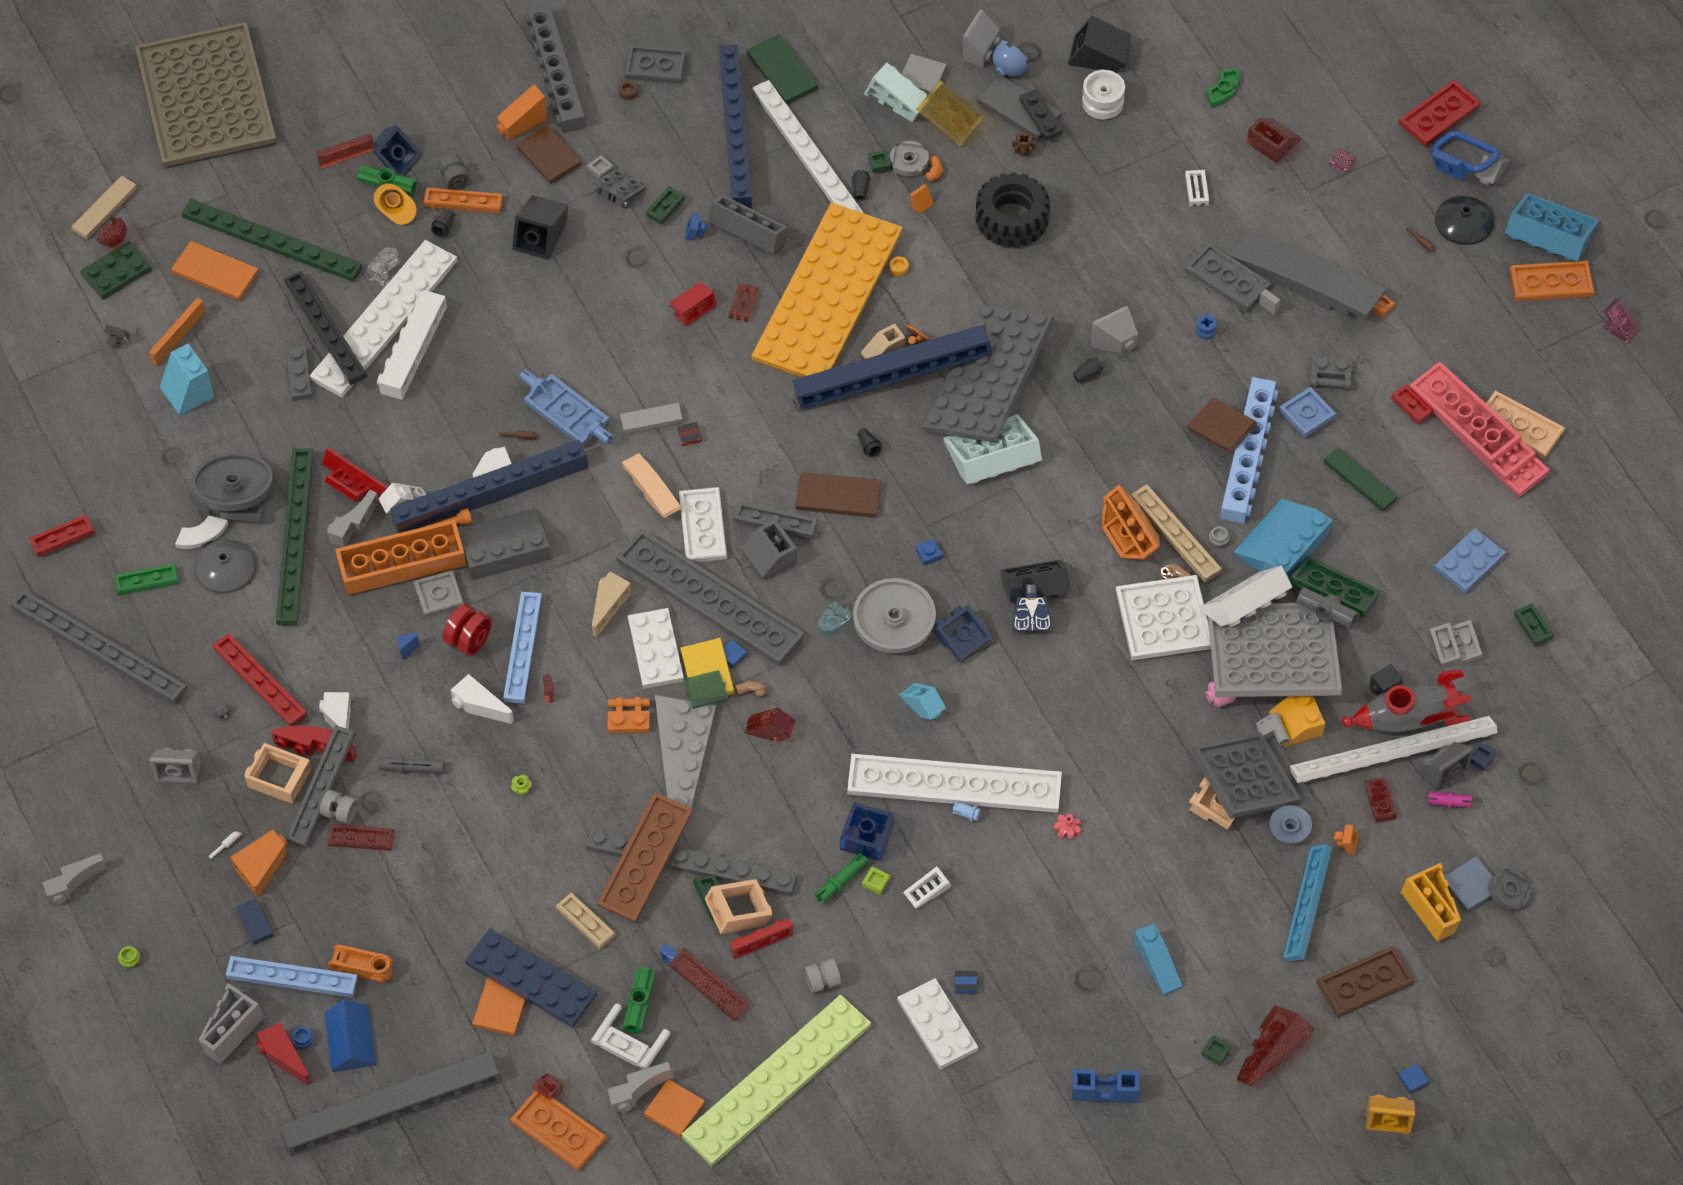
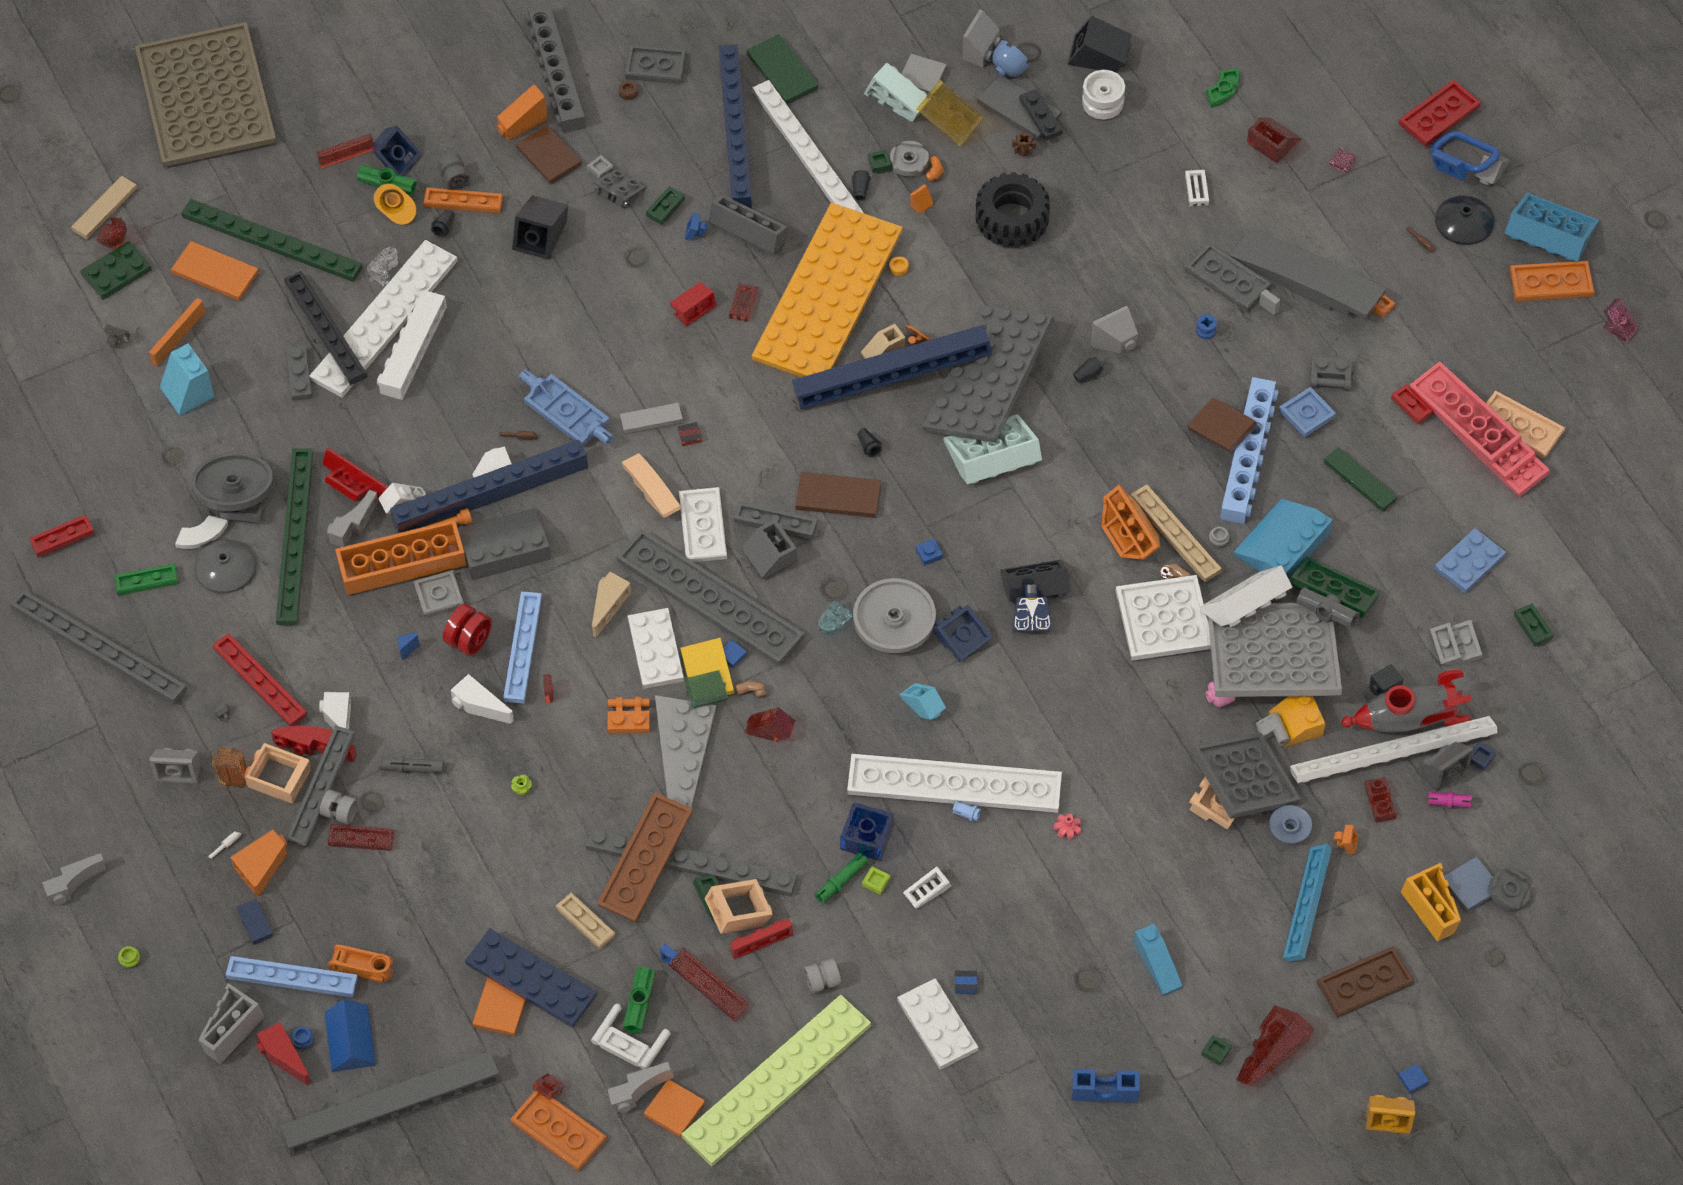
(230, 767): none -> clear orange brick

